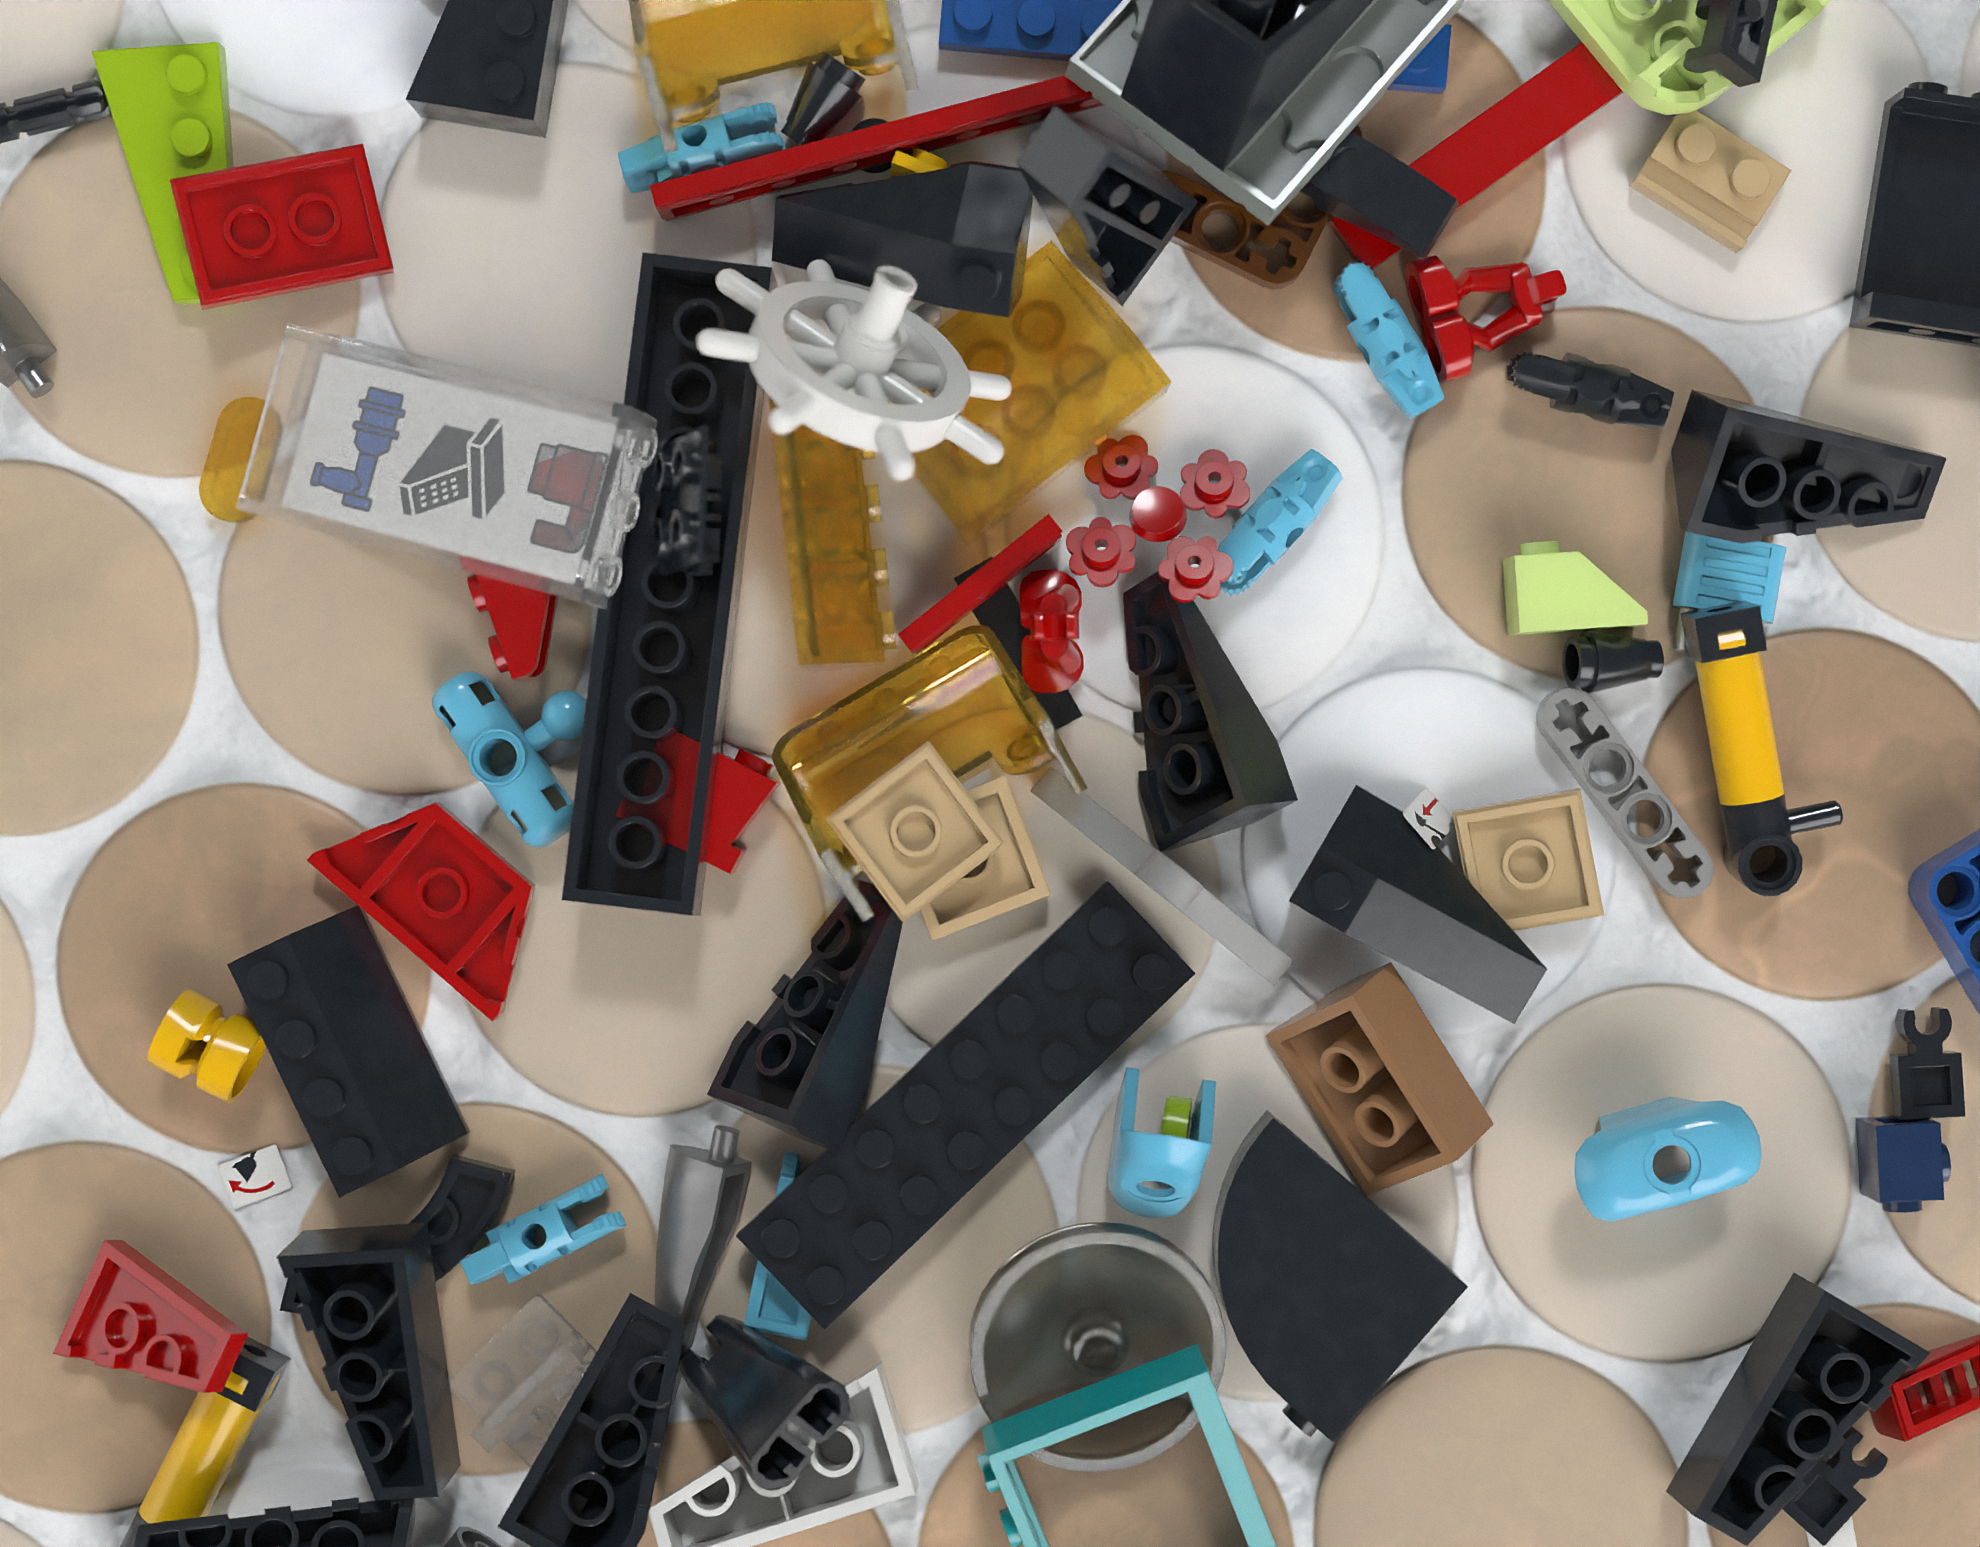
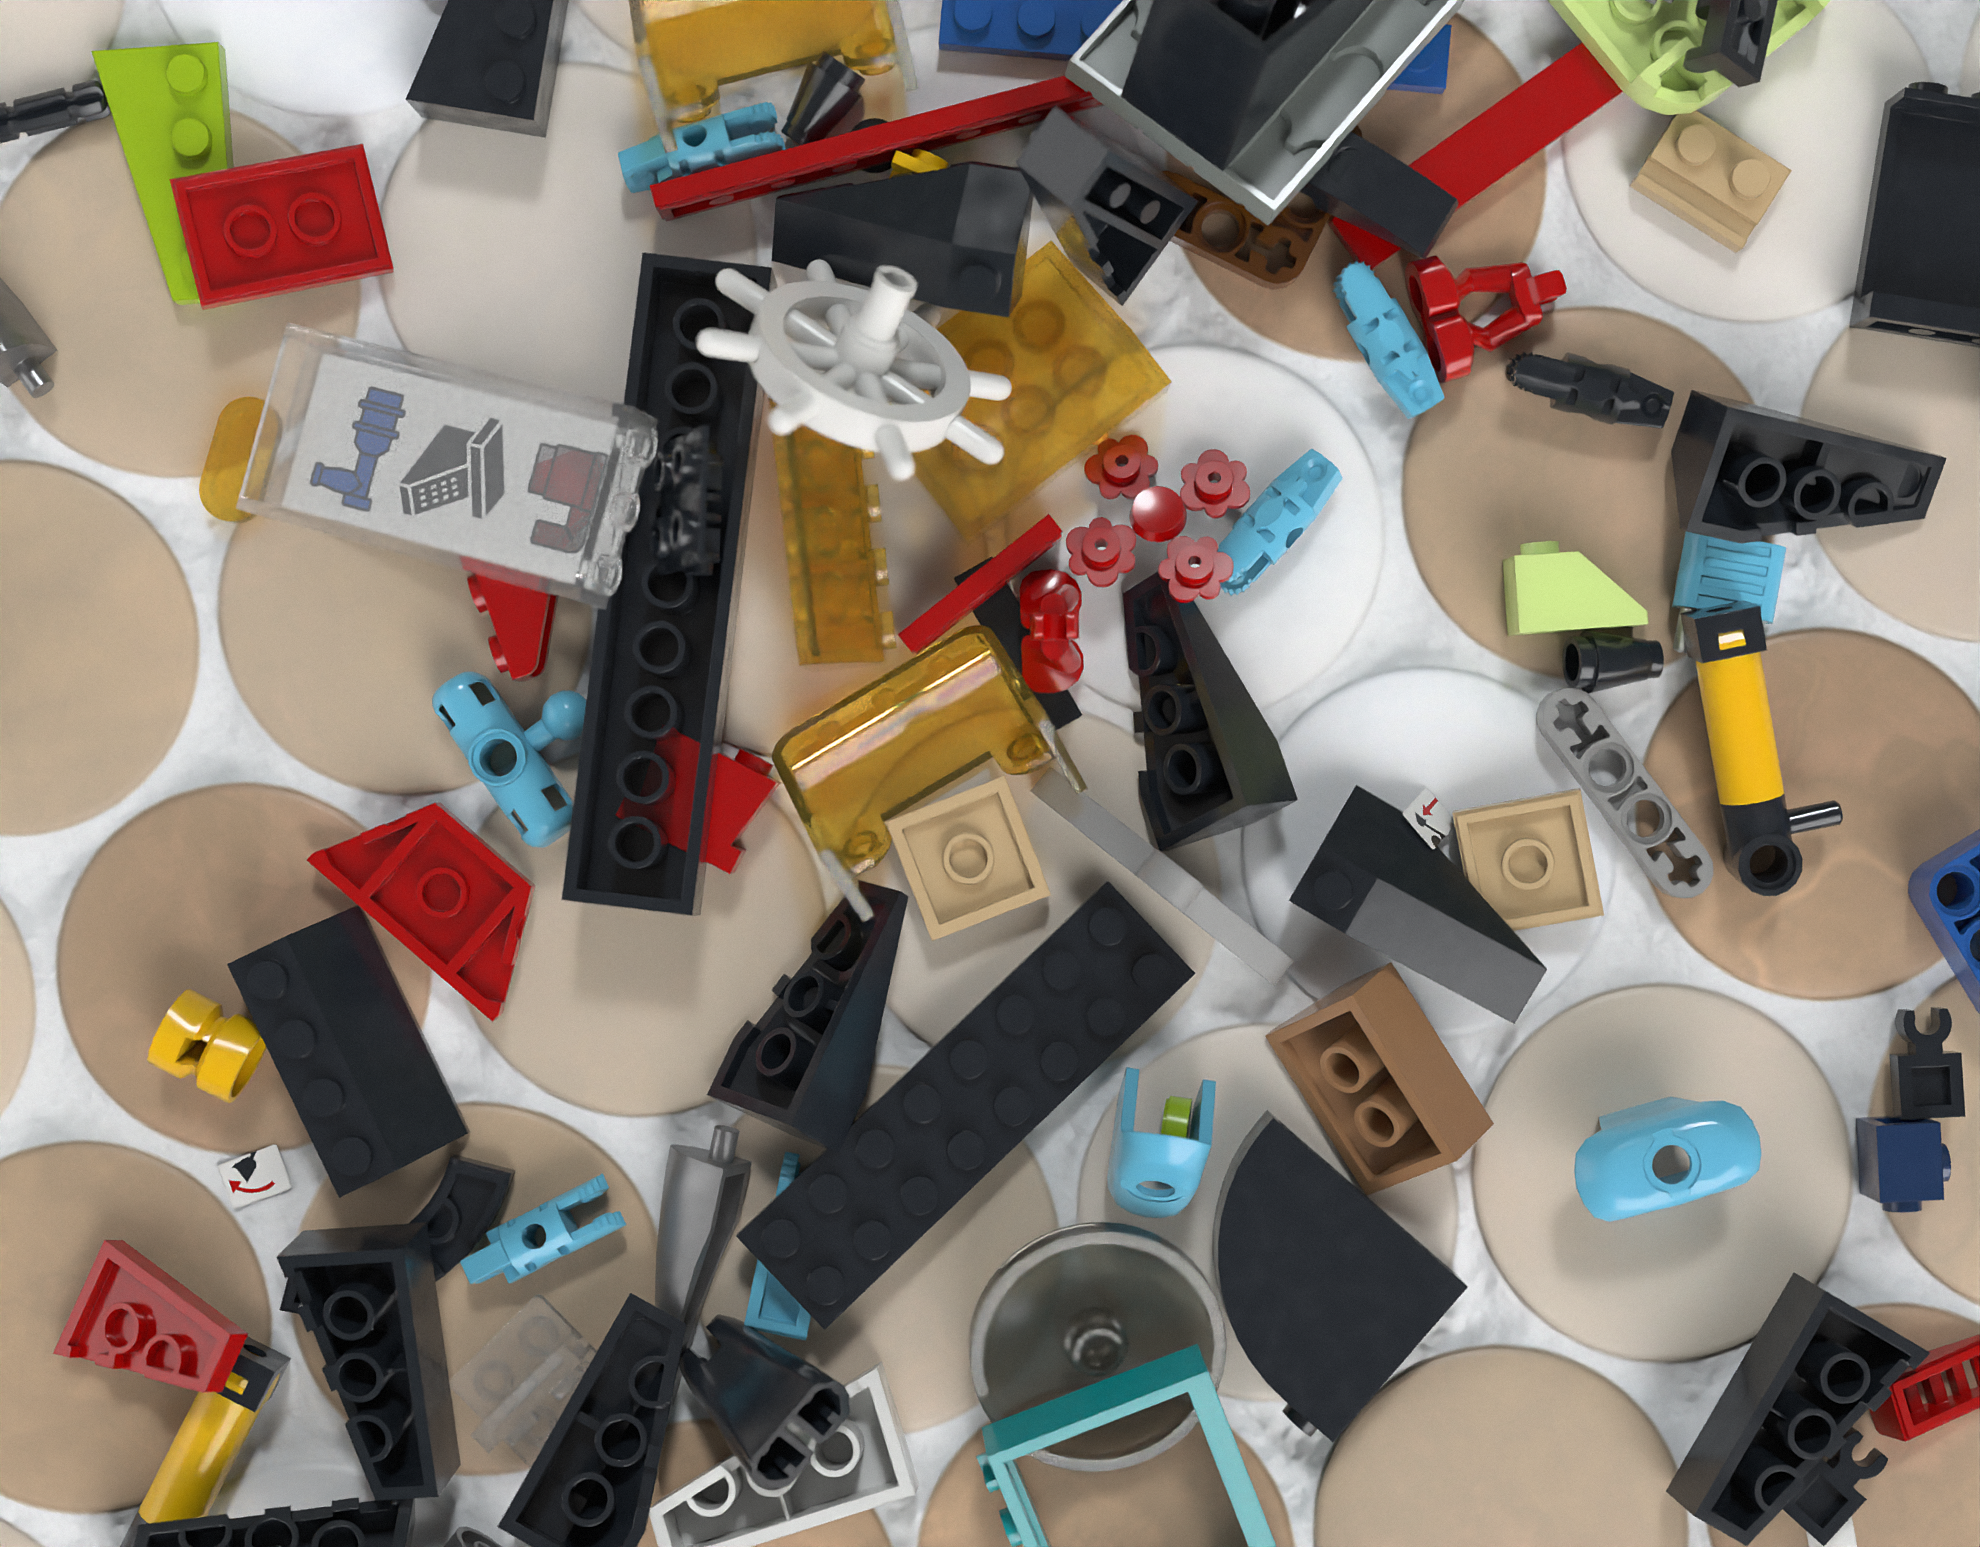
(915, 831): tan plate -> none

